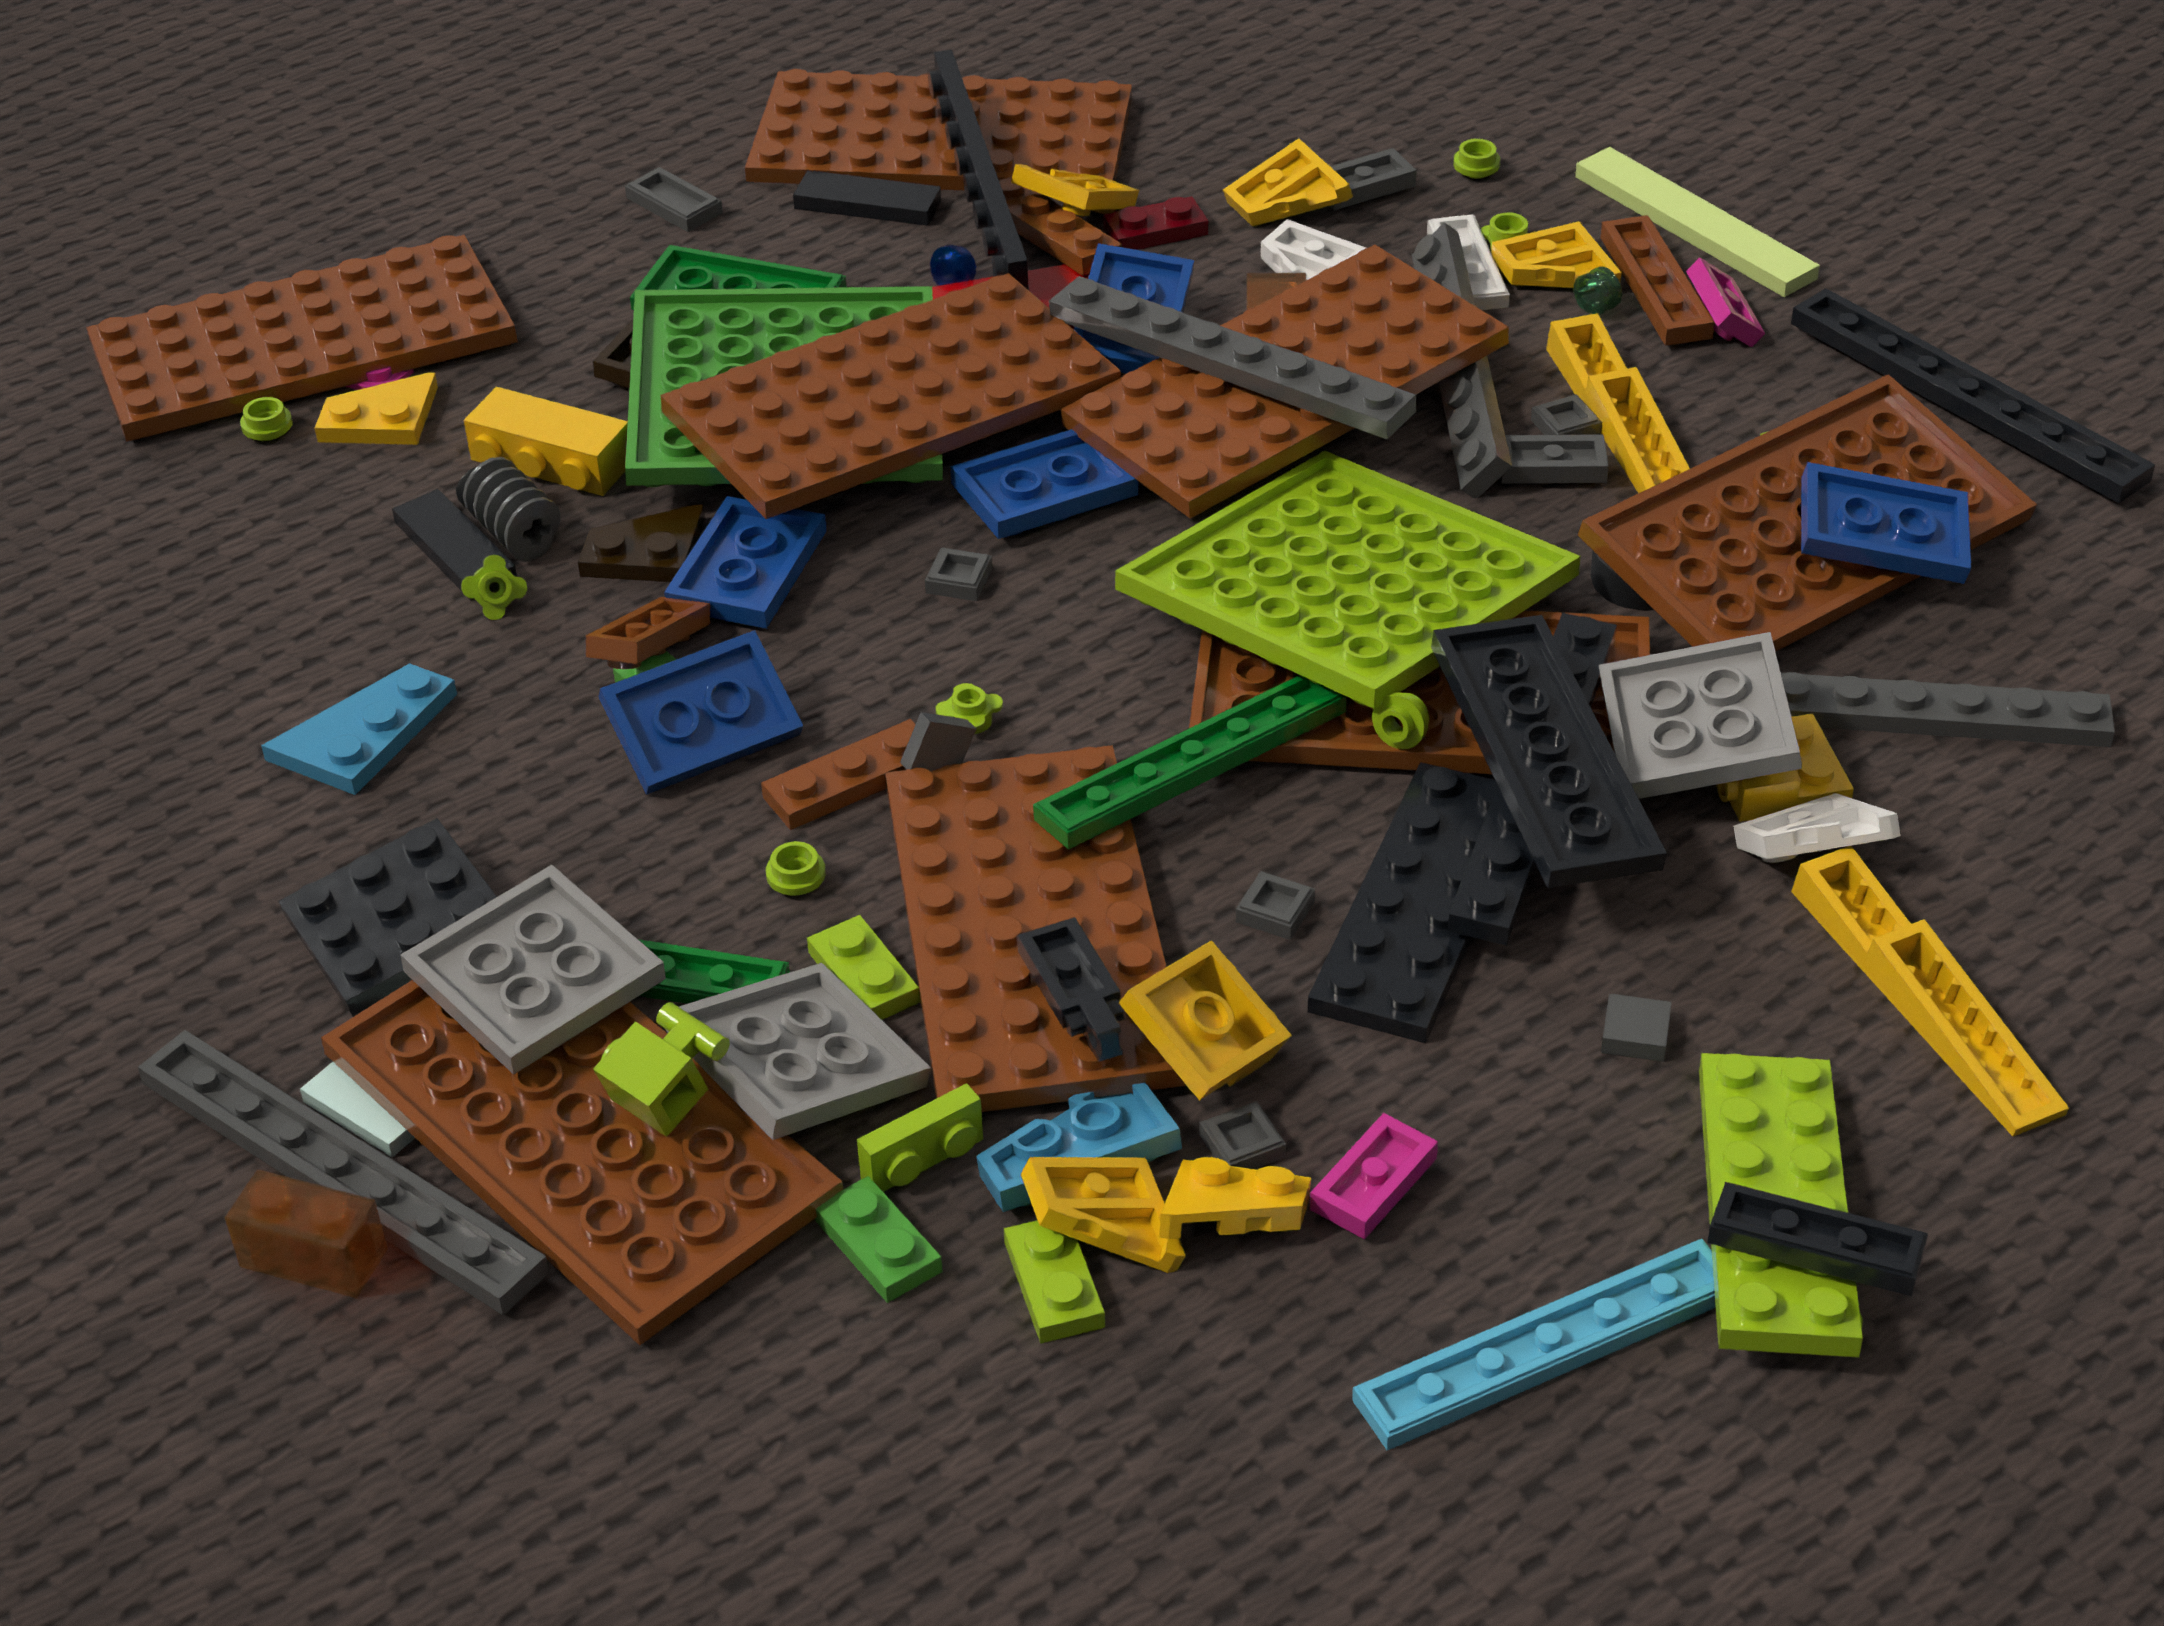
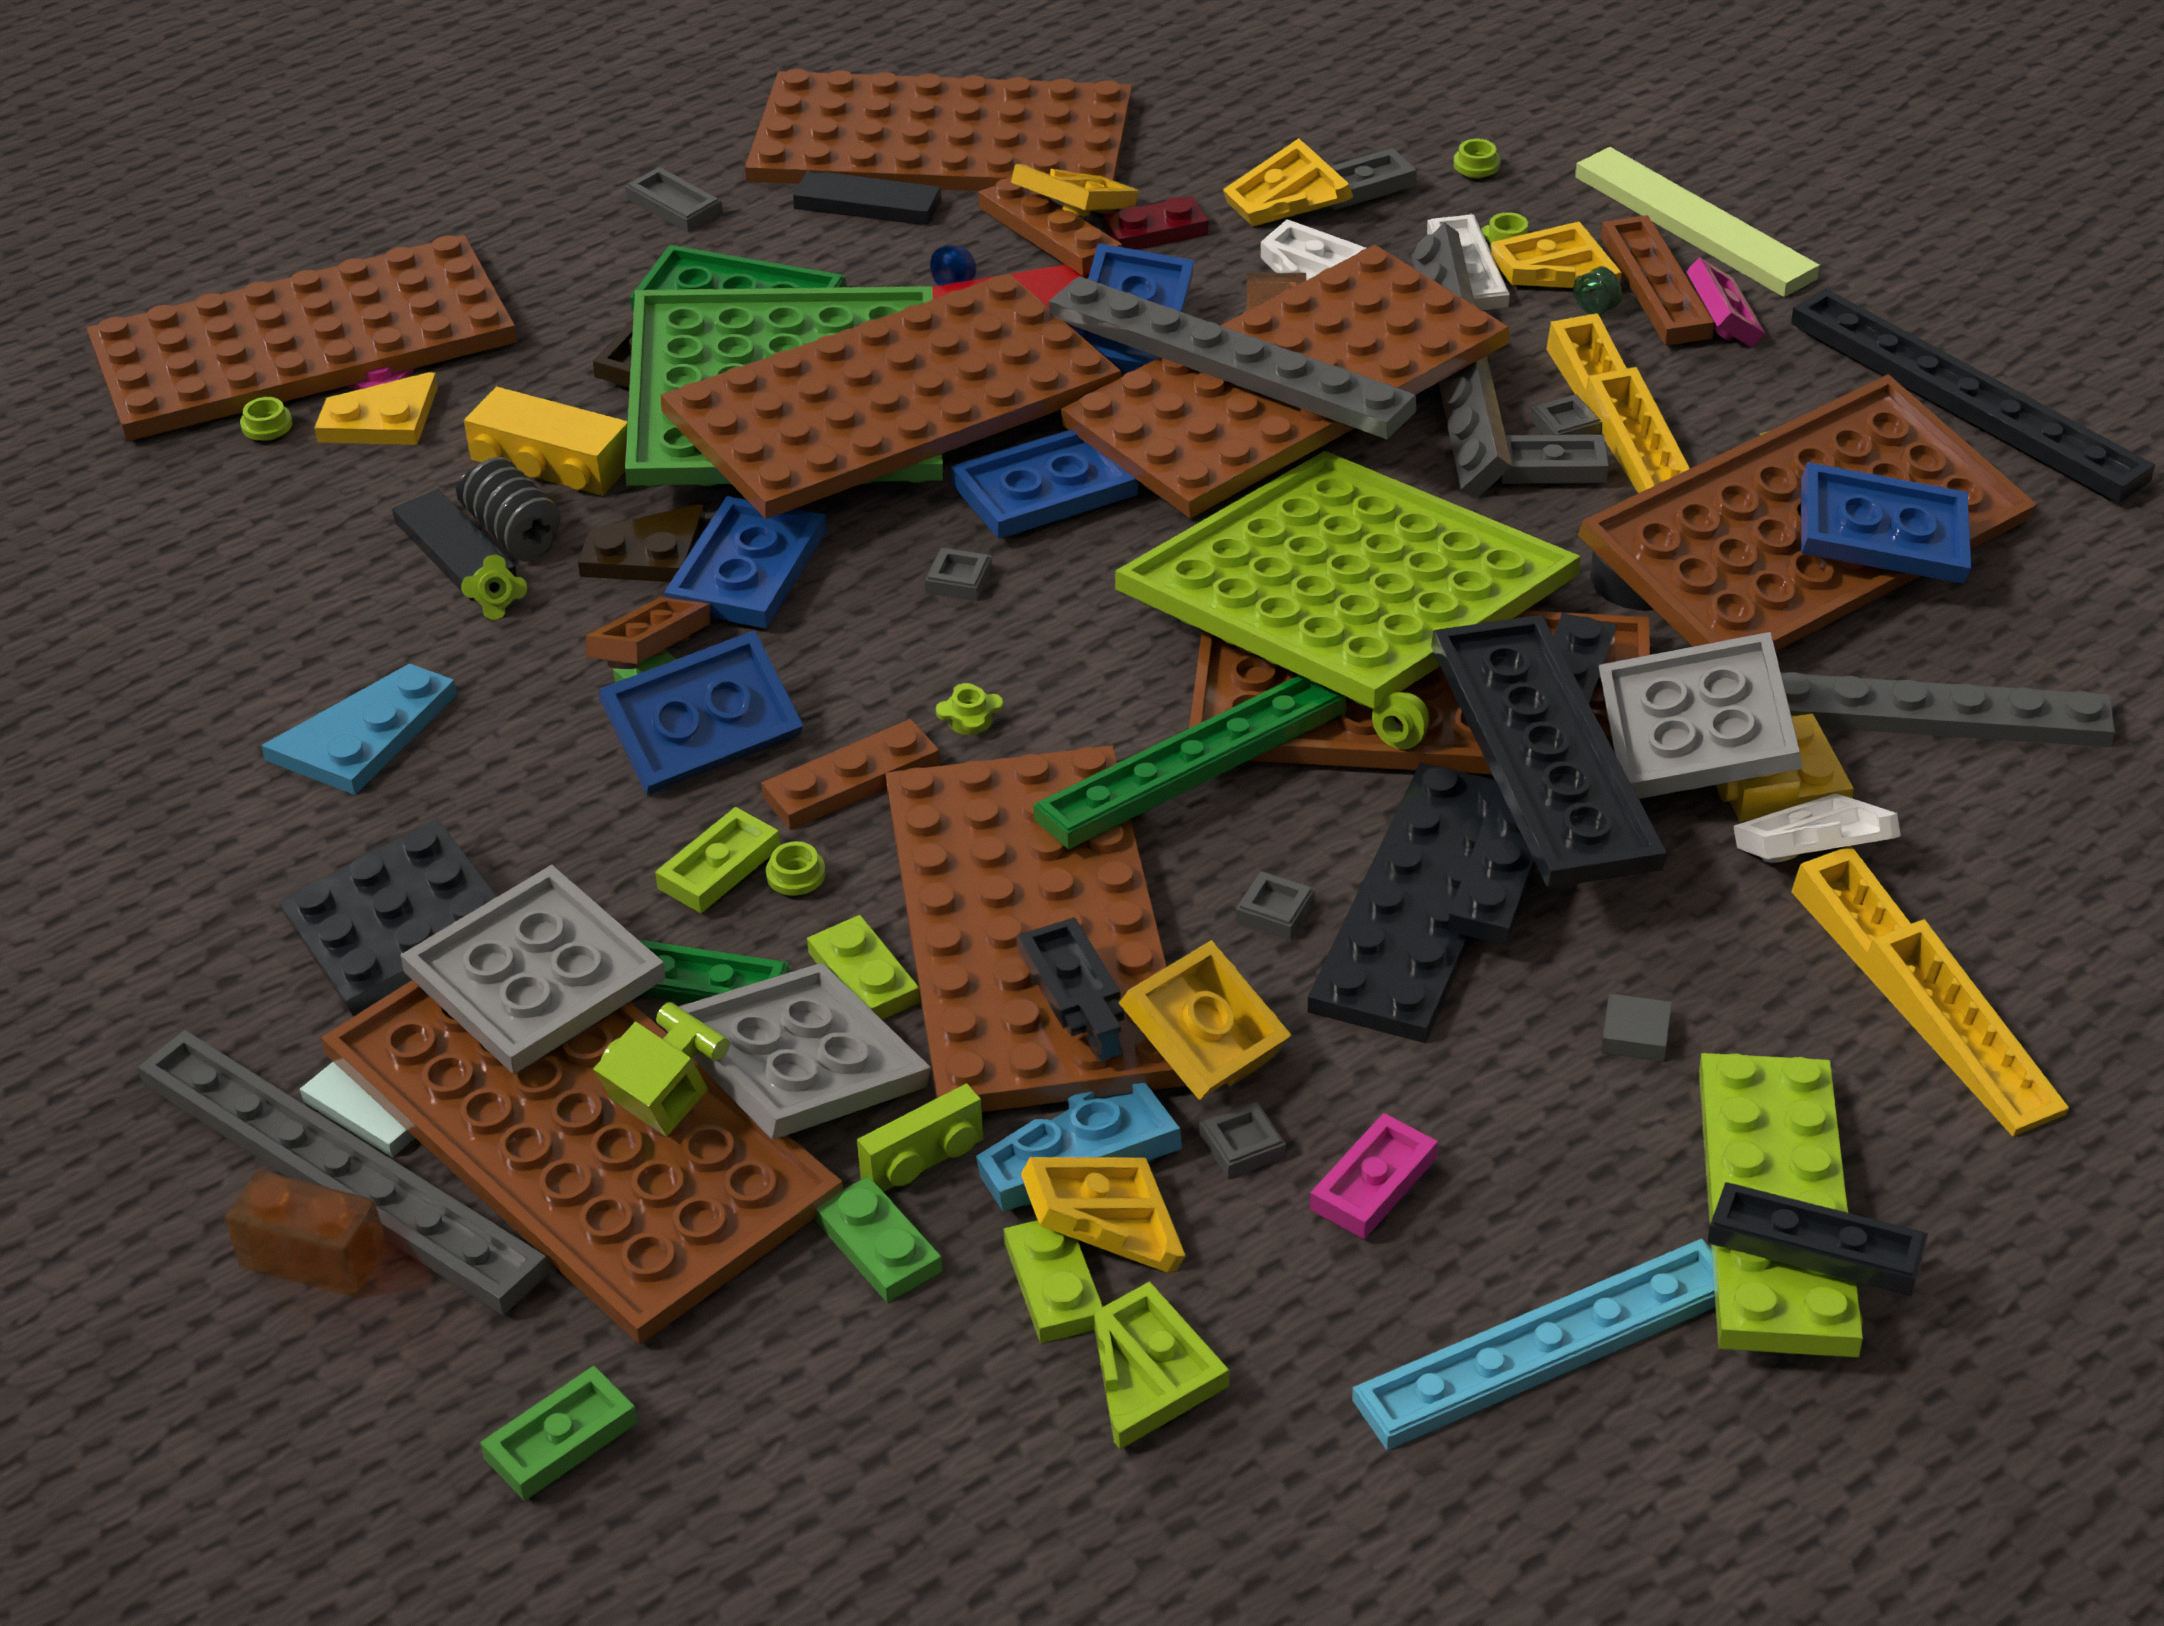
(559, 1433): none -> bright green plate
(717, 860): none -> lime plate
(937, 742): dark grey tile -> none
(978, 172): black plate -> none
(1152, 1364): none -> lime wing
(1235, 1198): yellow wing -> none

